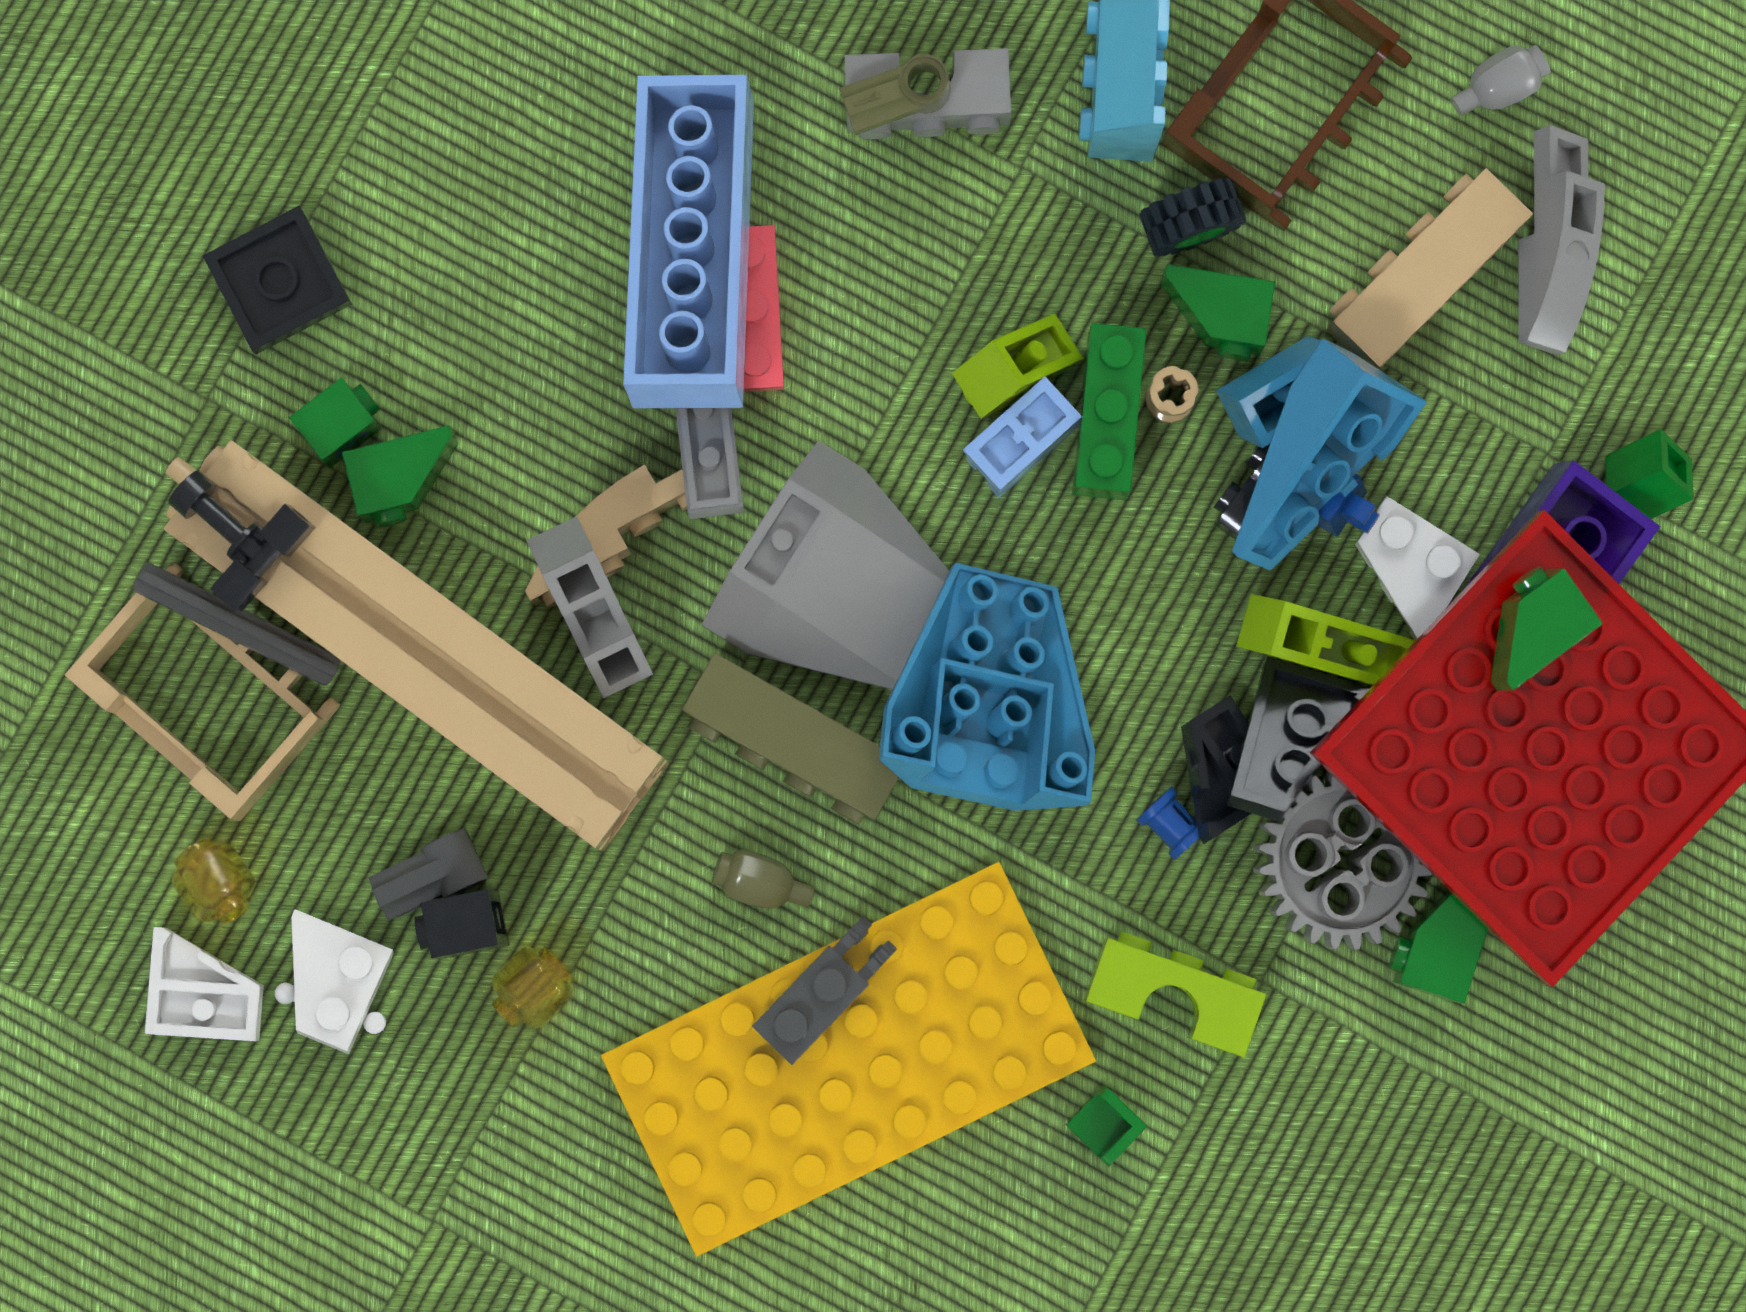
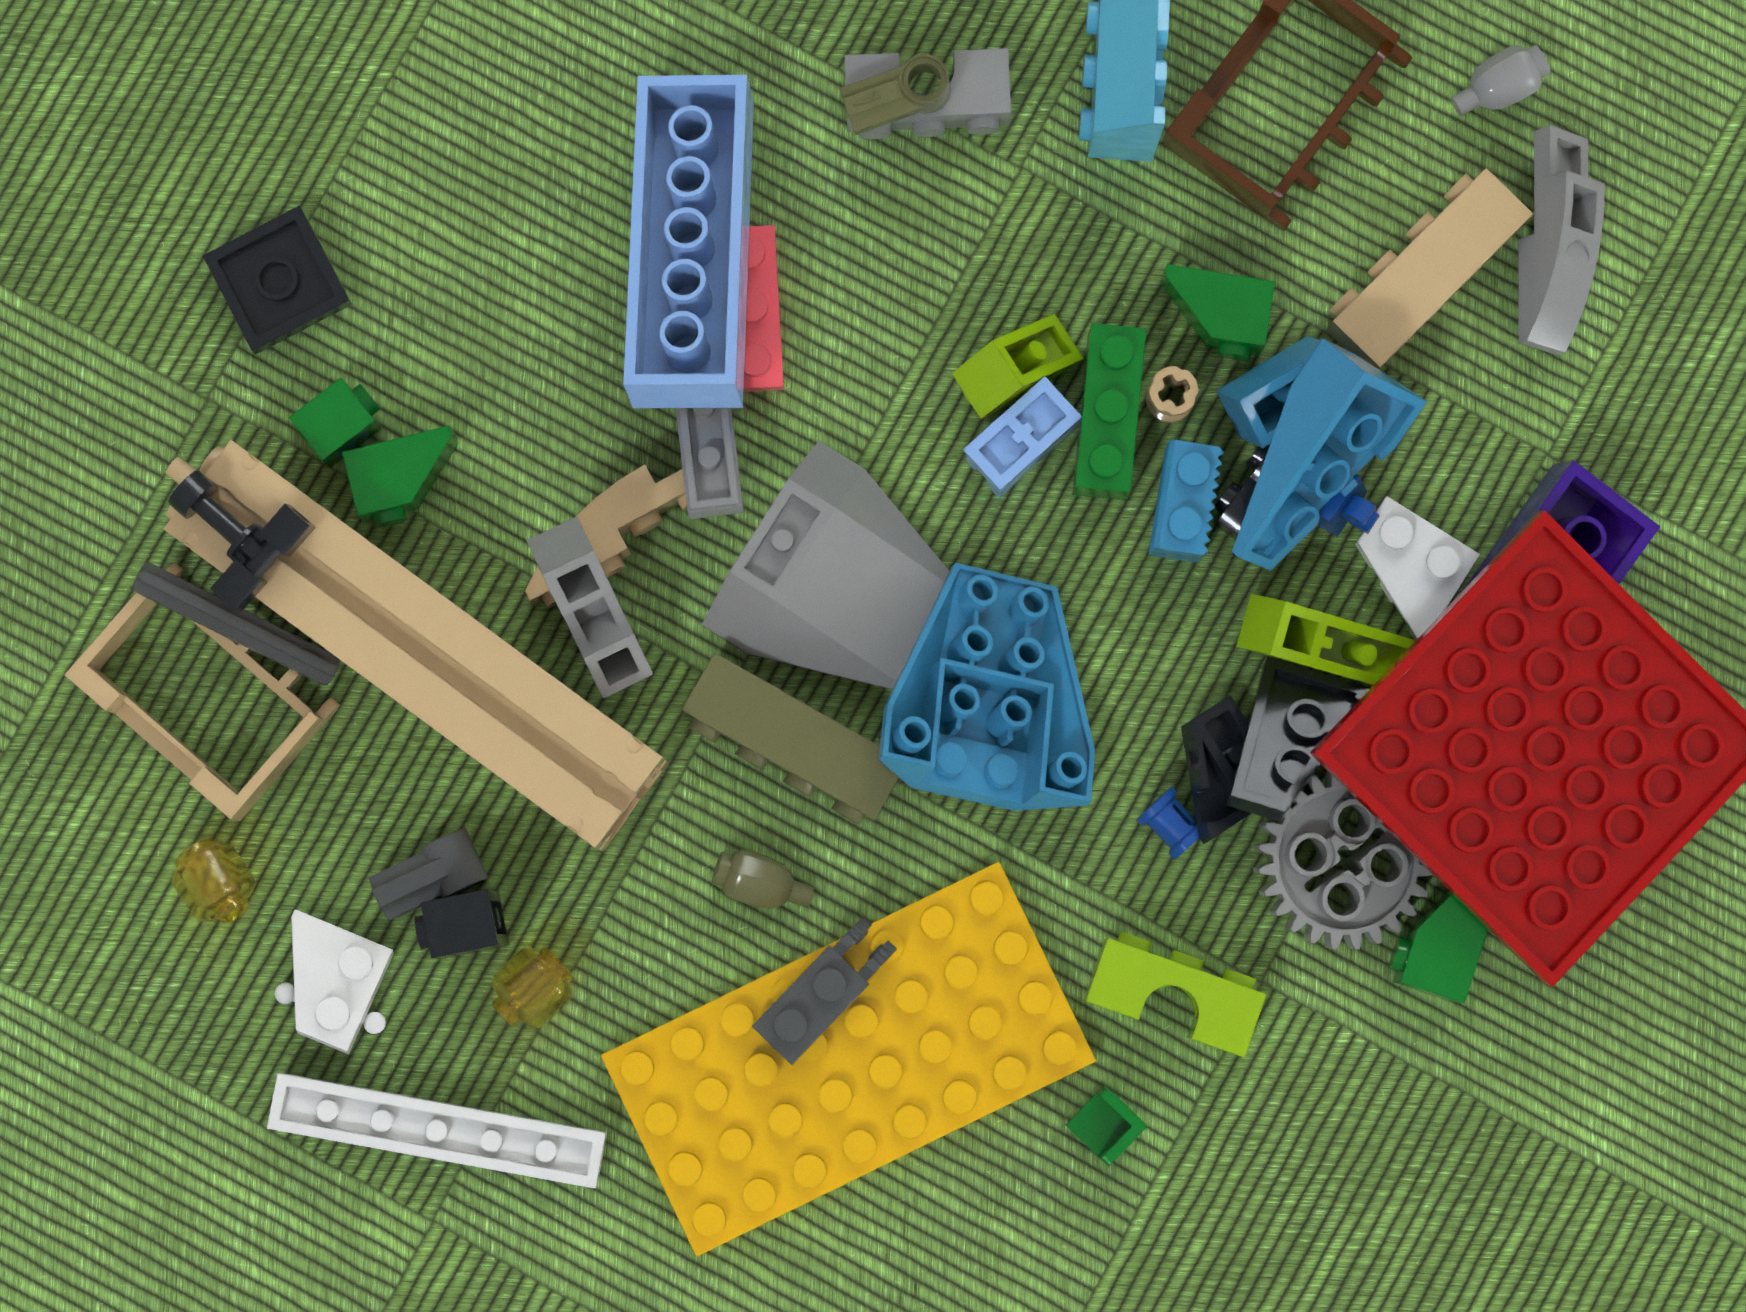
(199, 993): white wing -> none
(437, 1130): none -> white plate
(1185, 501): none -> dark azure brick
(1192, 217): black wheel -> none
(1539, 625): green slope -> none
(1651, 474): green panel -> none

